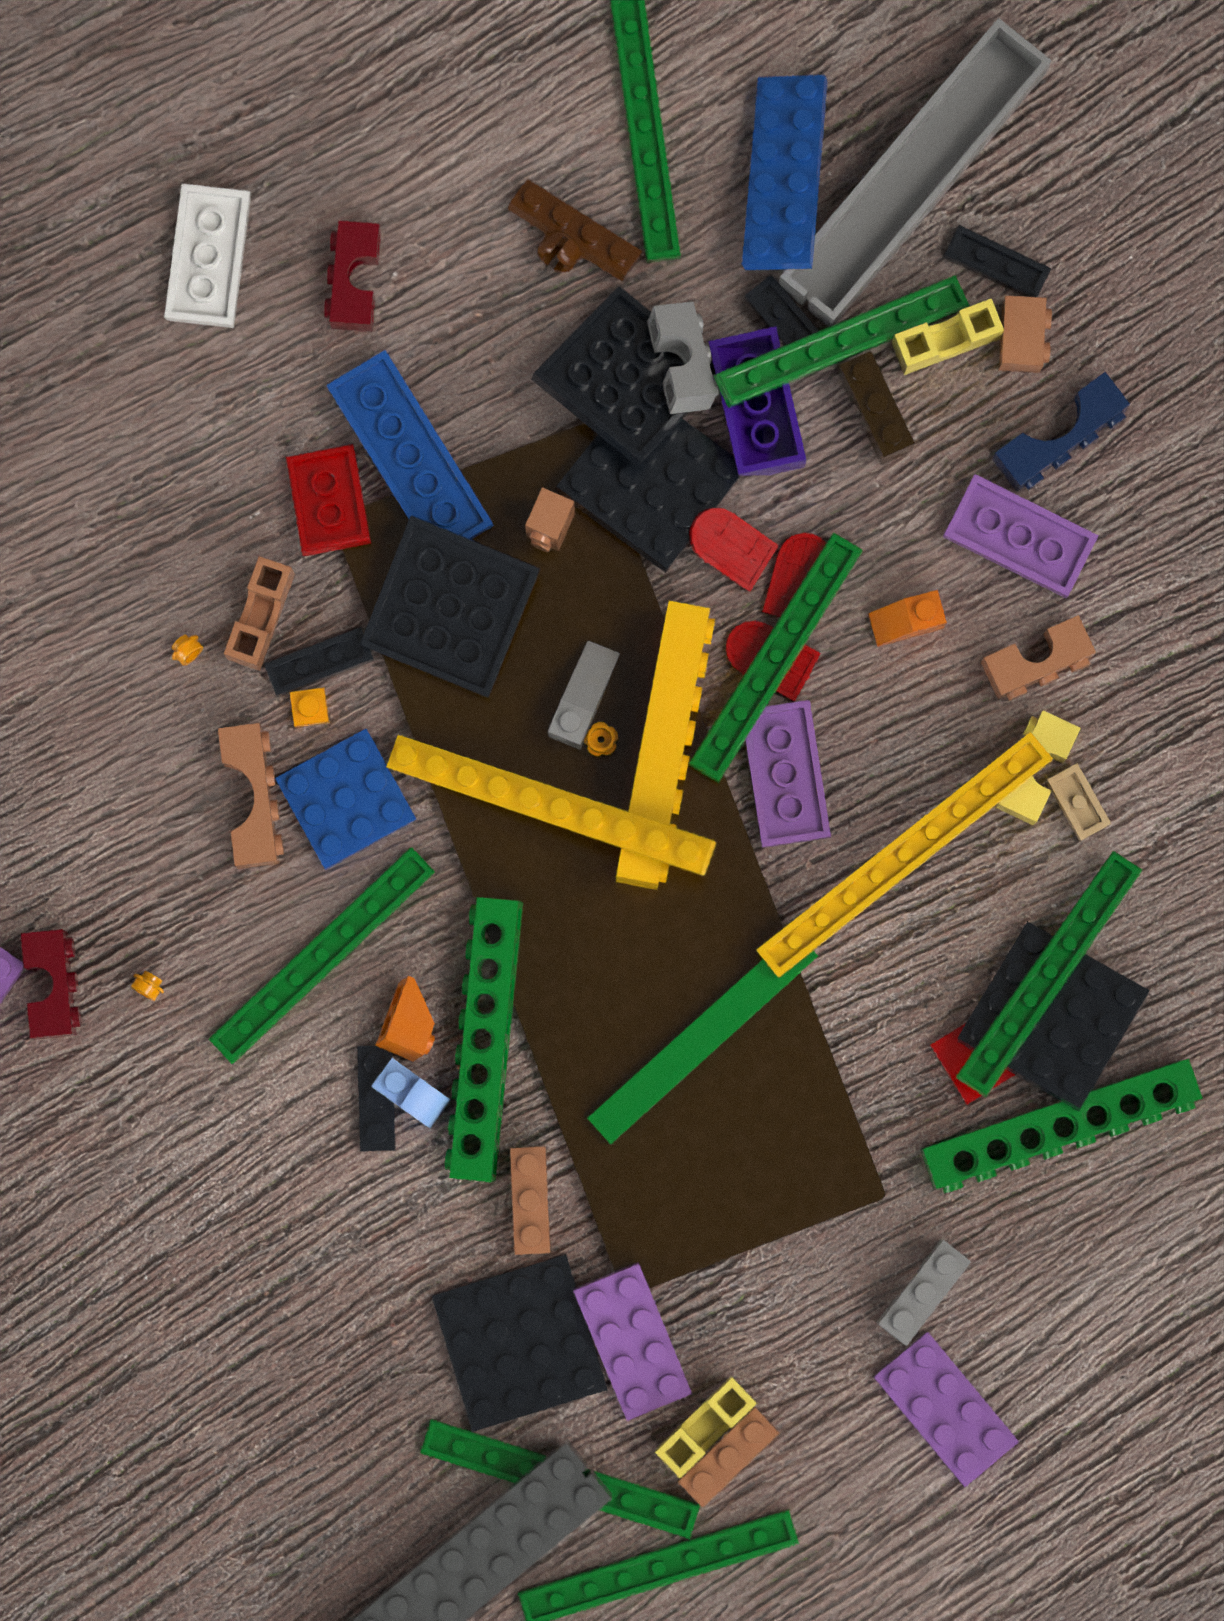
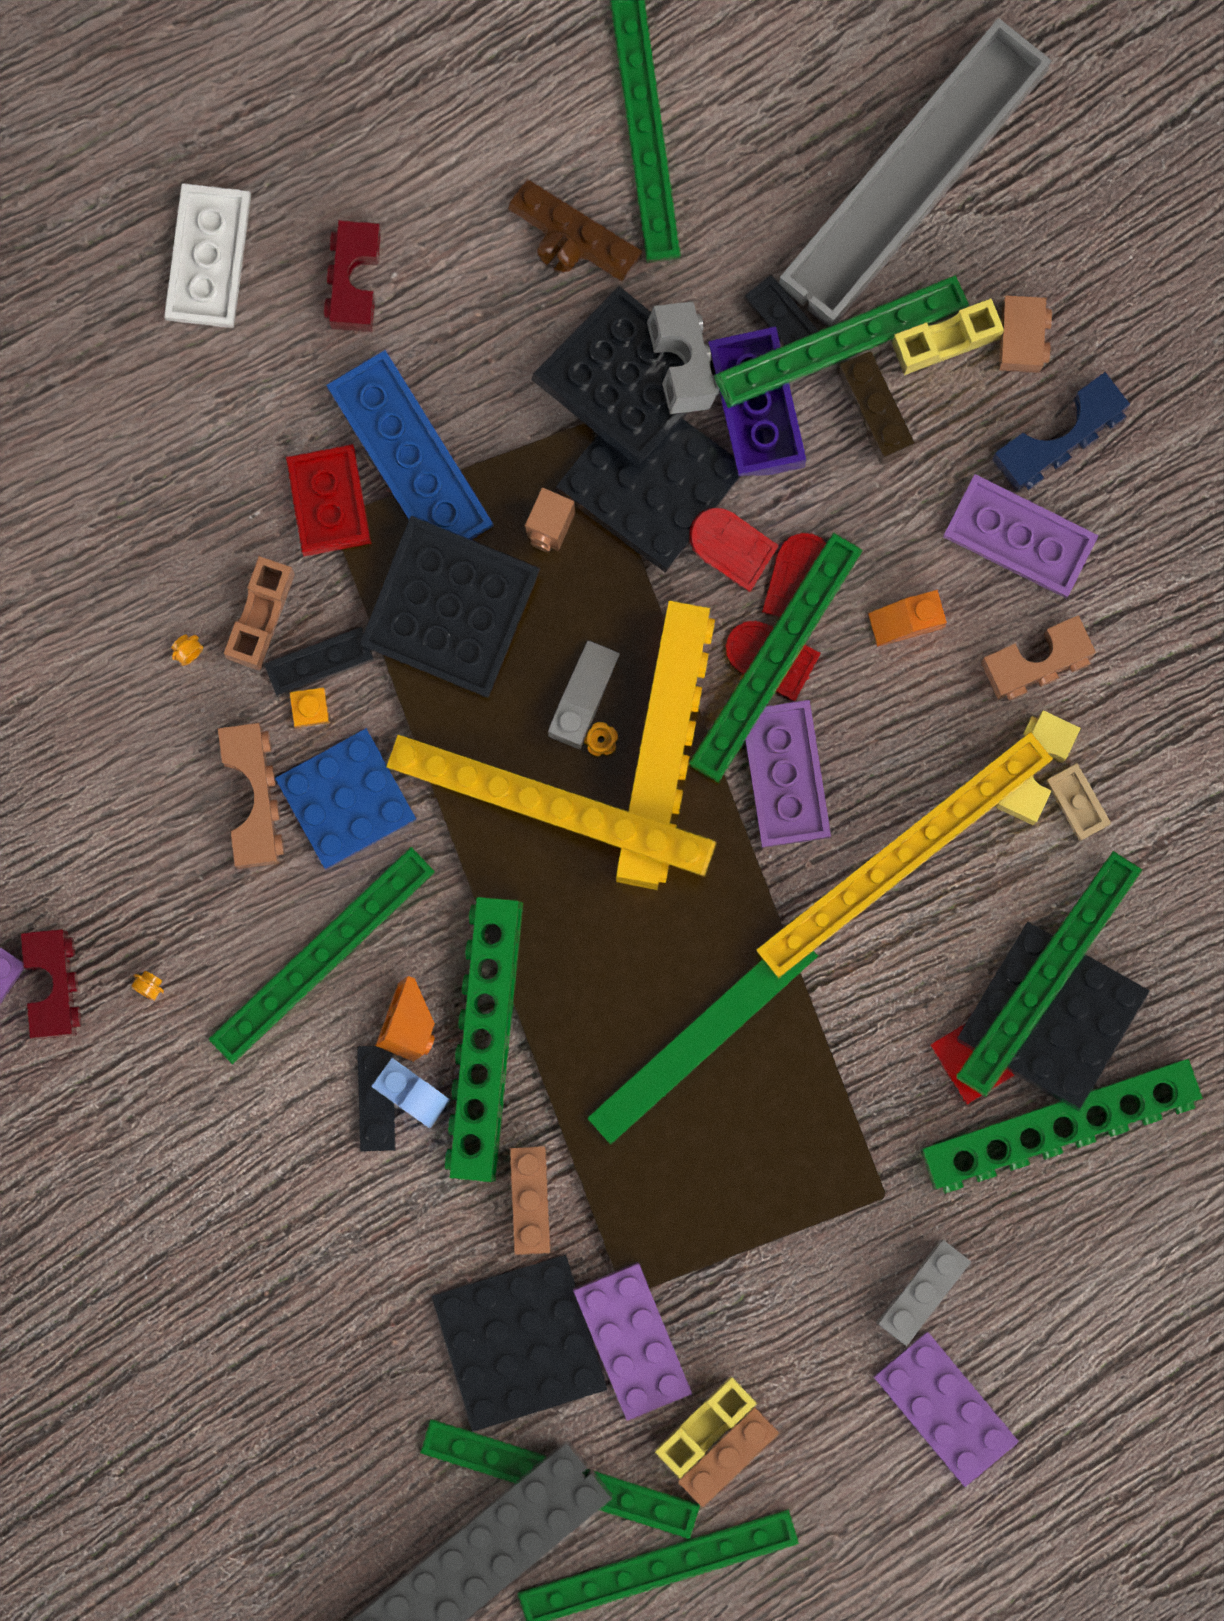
(784, 172): blue plate -> none
(997, 262): black tile -> none

